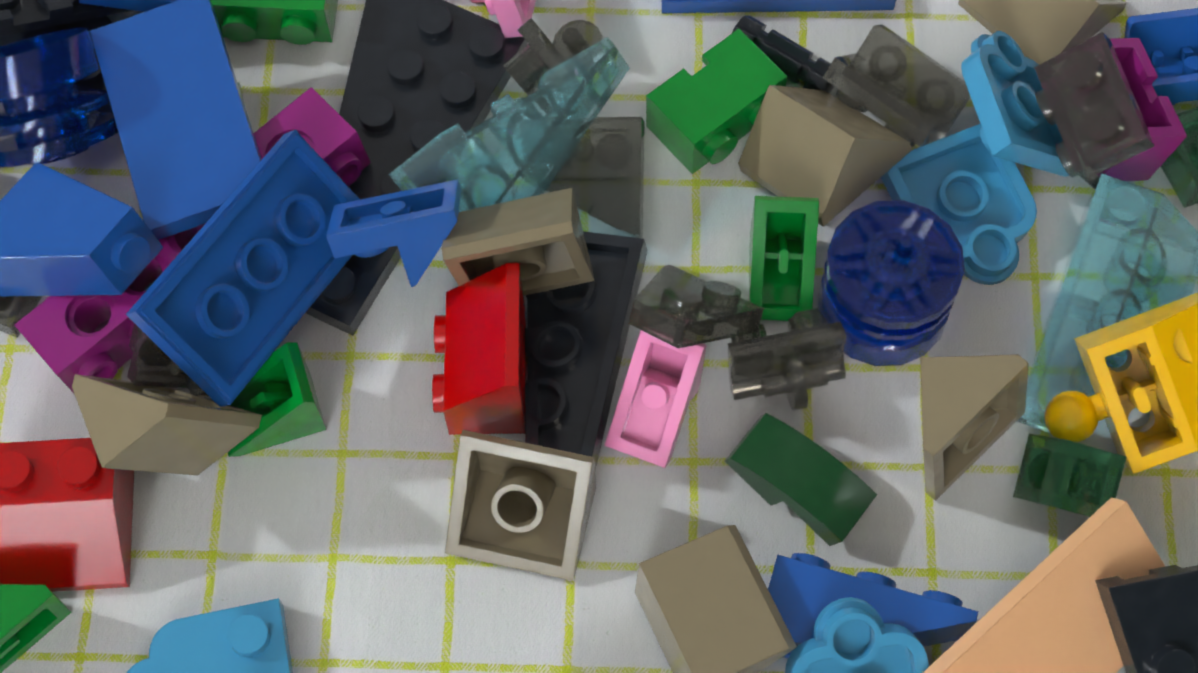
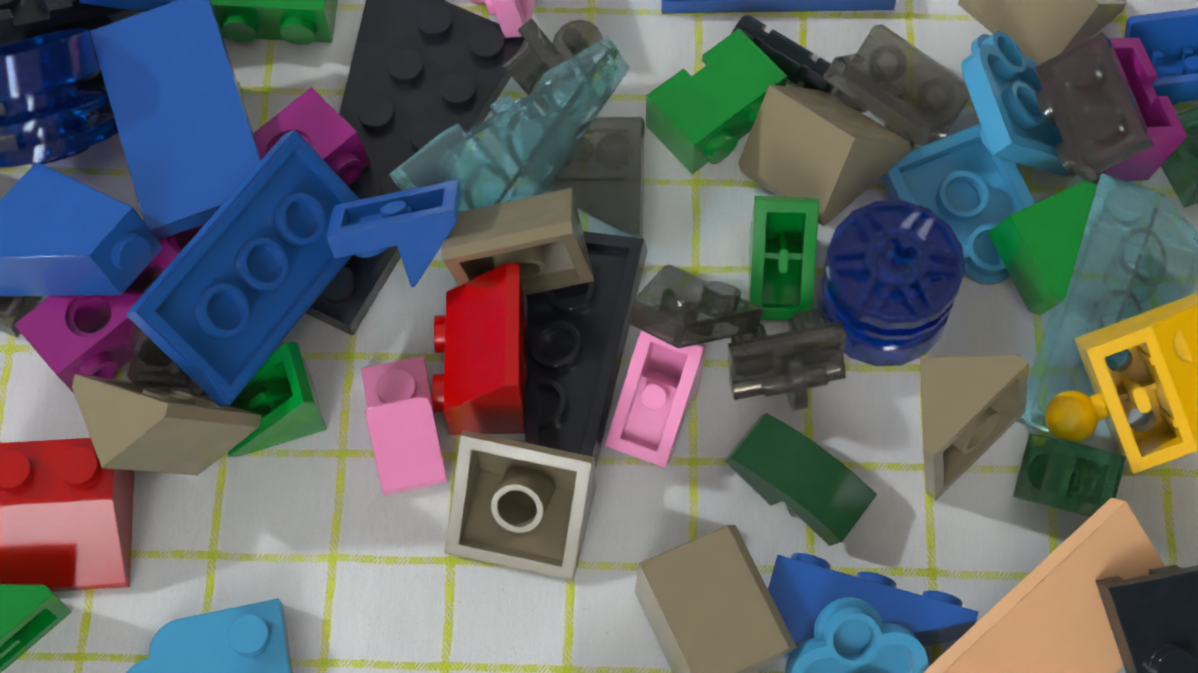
(403, 425): none -> bright pink slope
(1043, 245): none -> green slope

